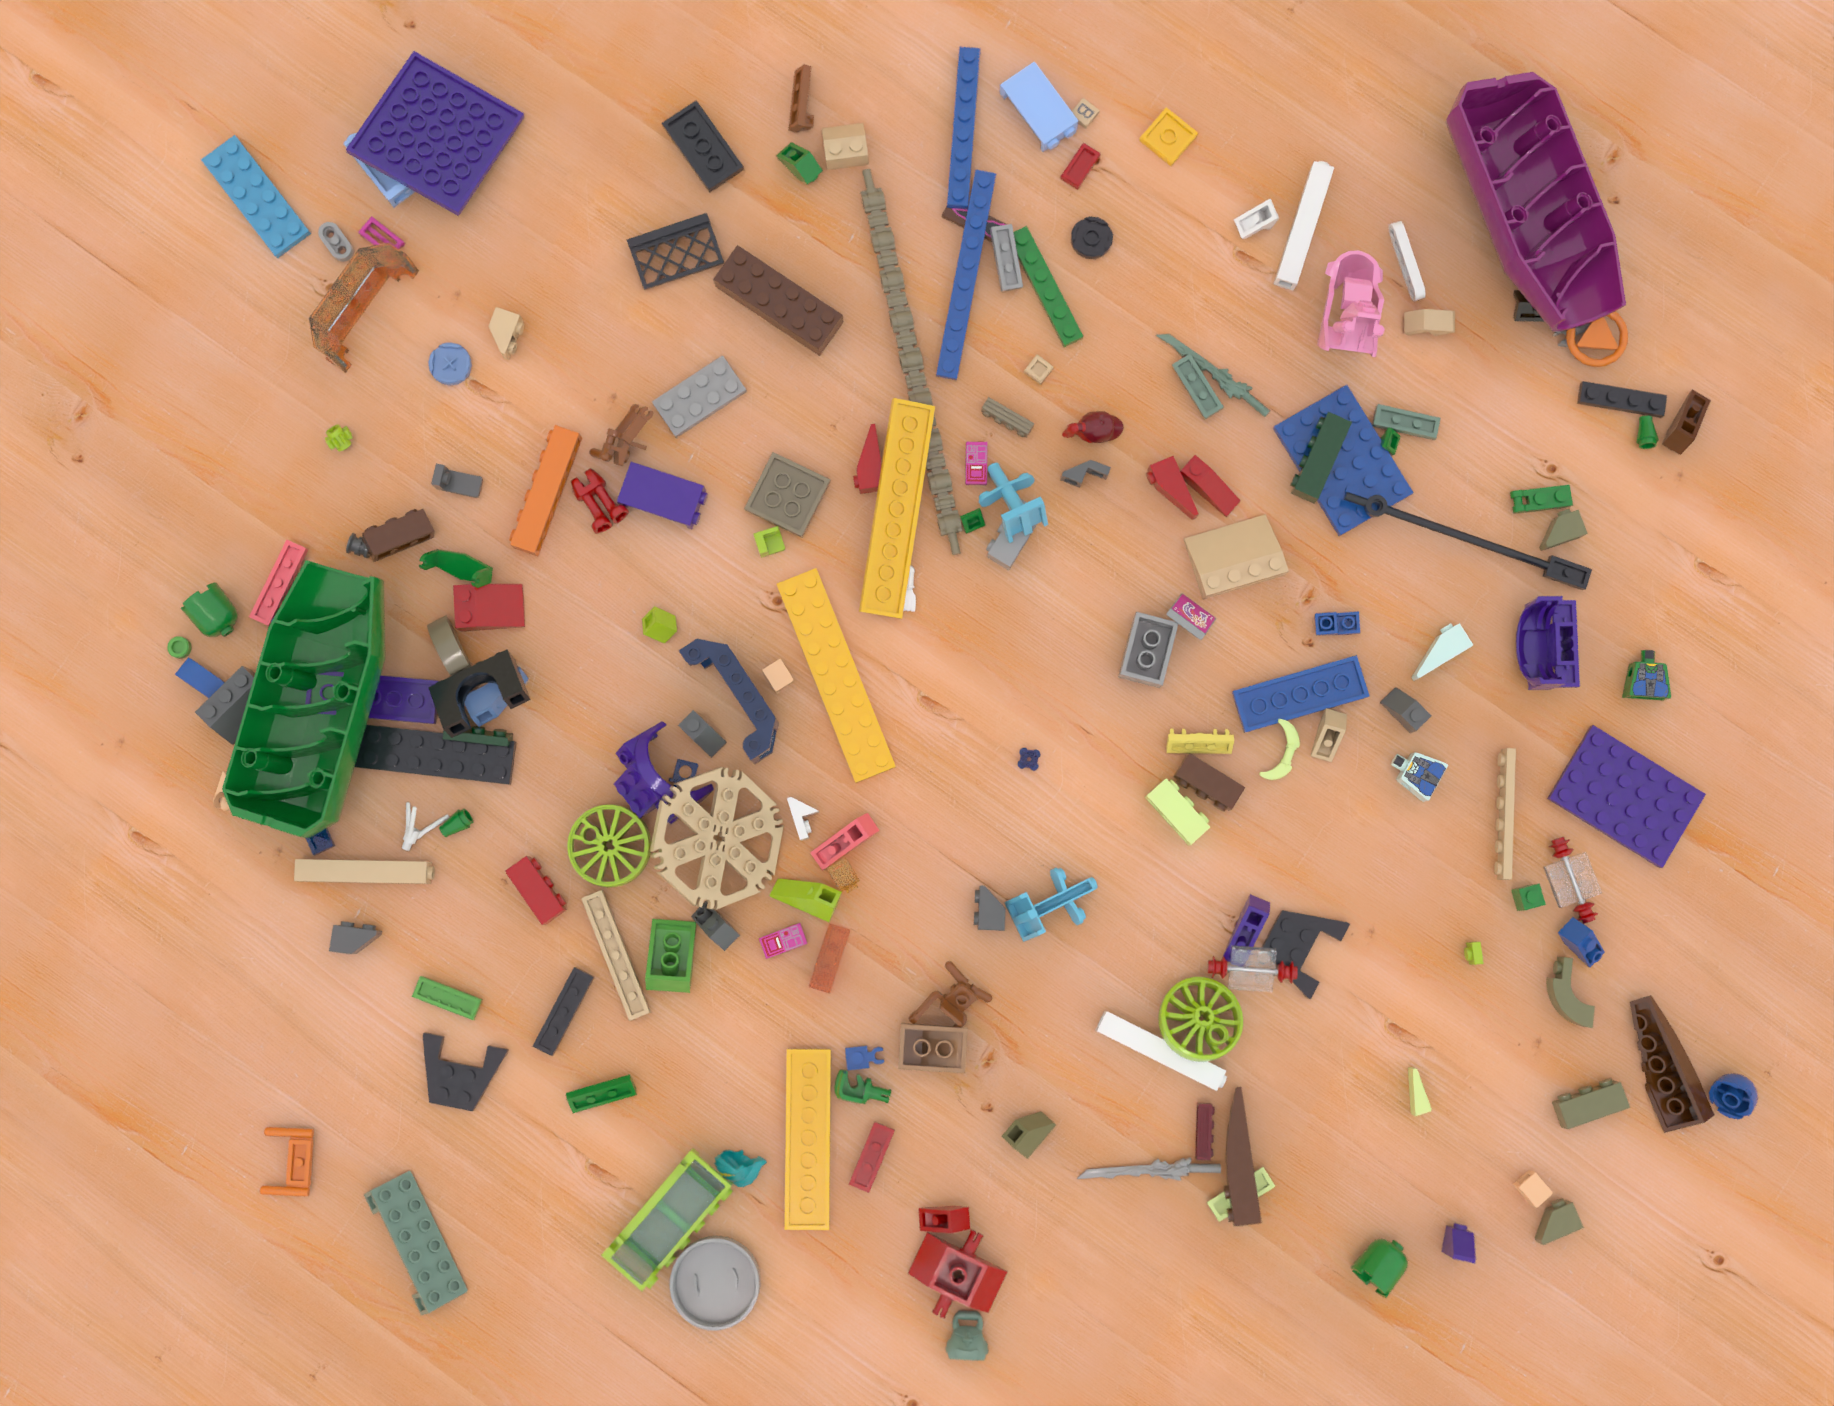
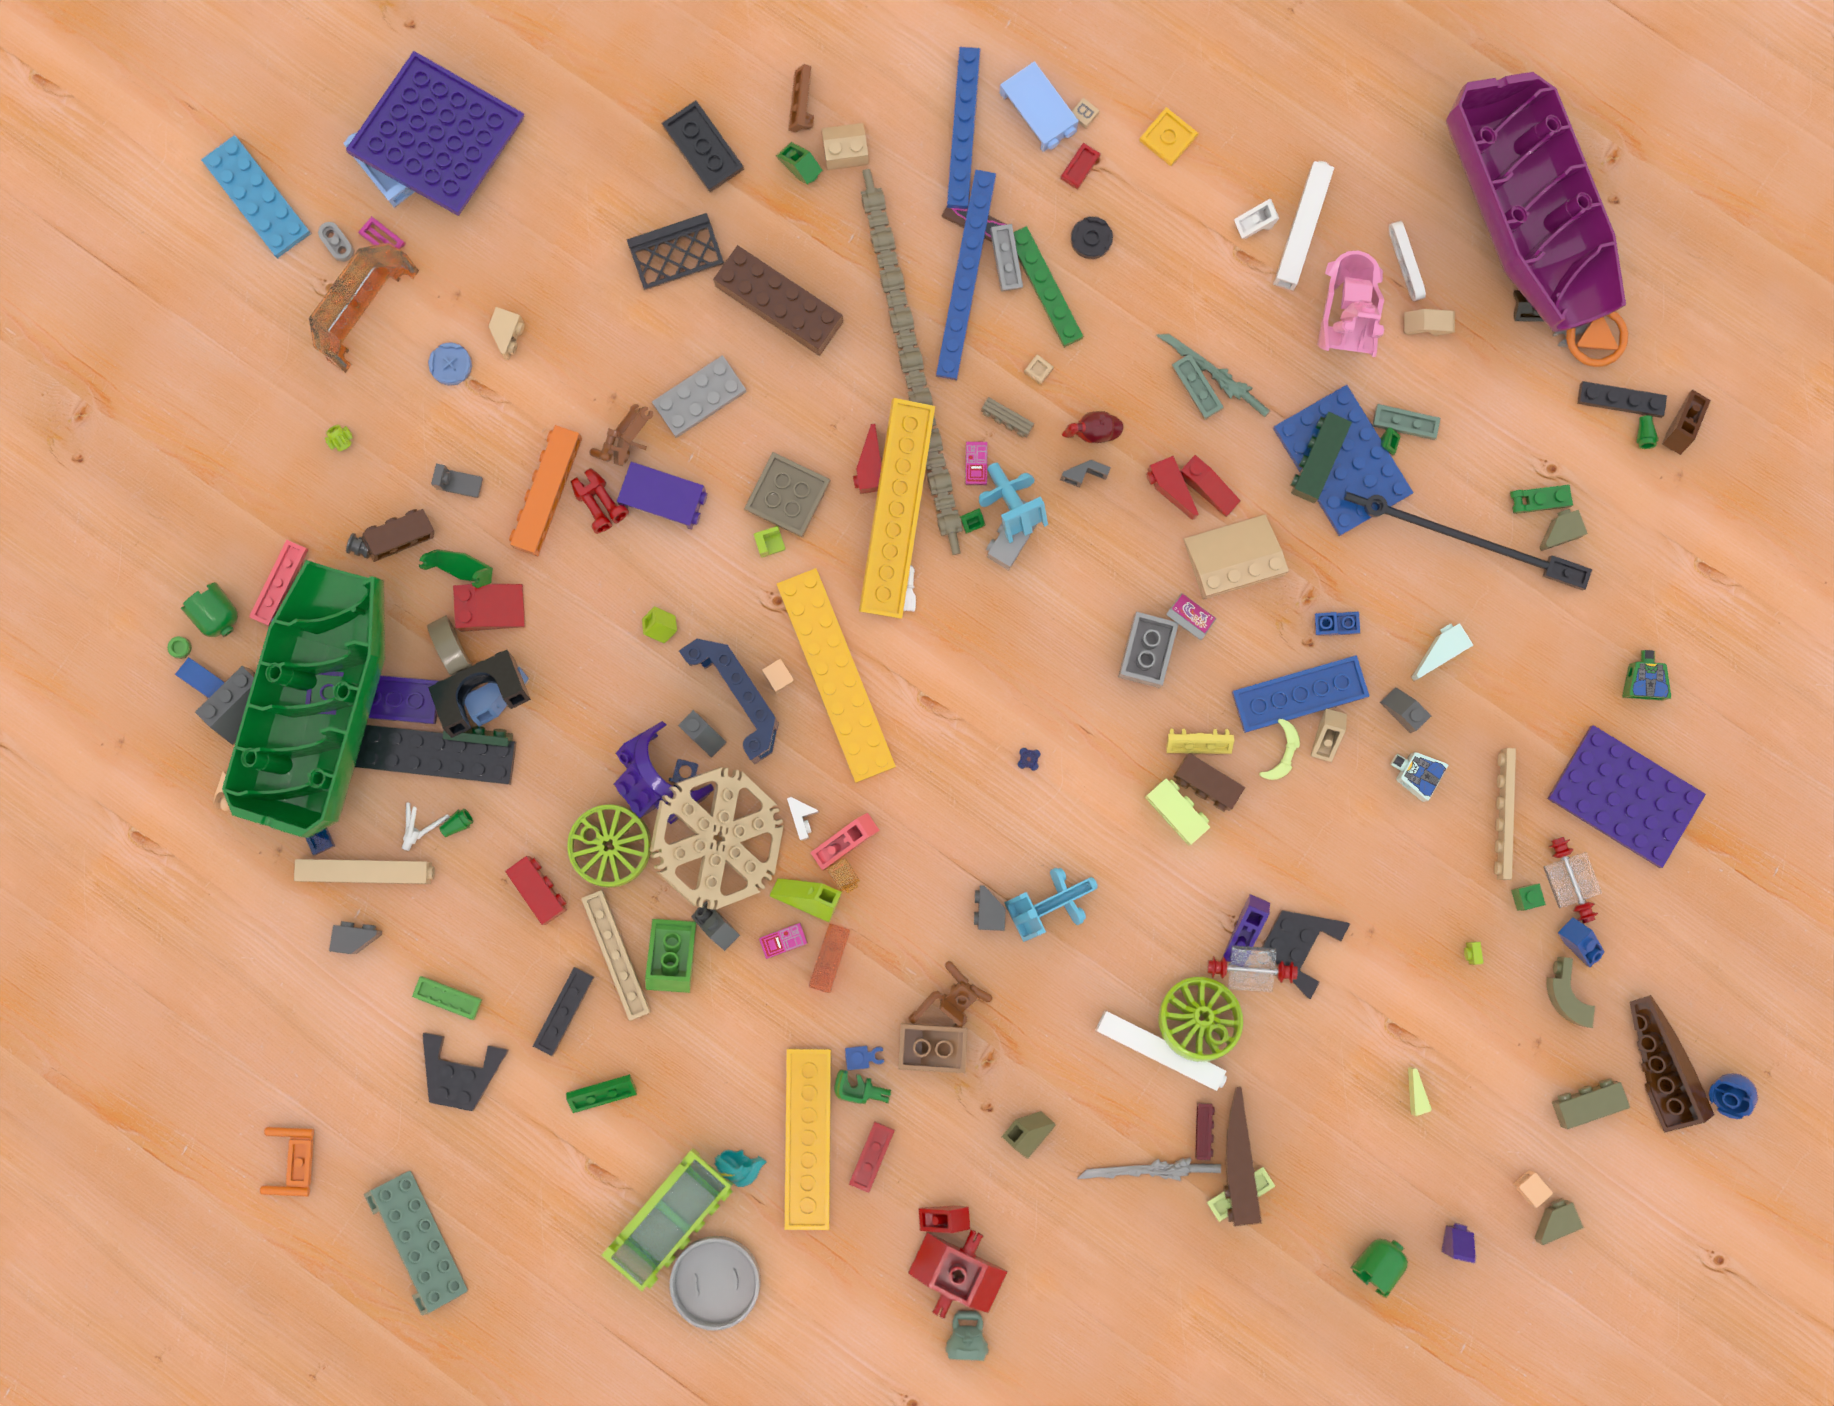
(1548, 646): dark purple piece -> none

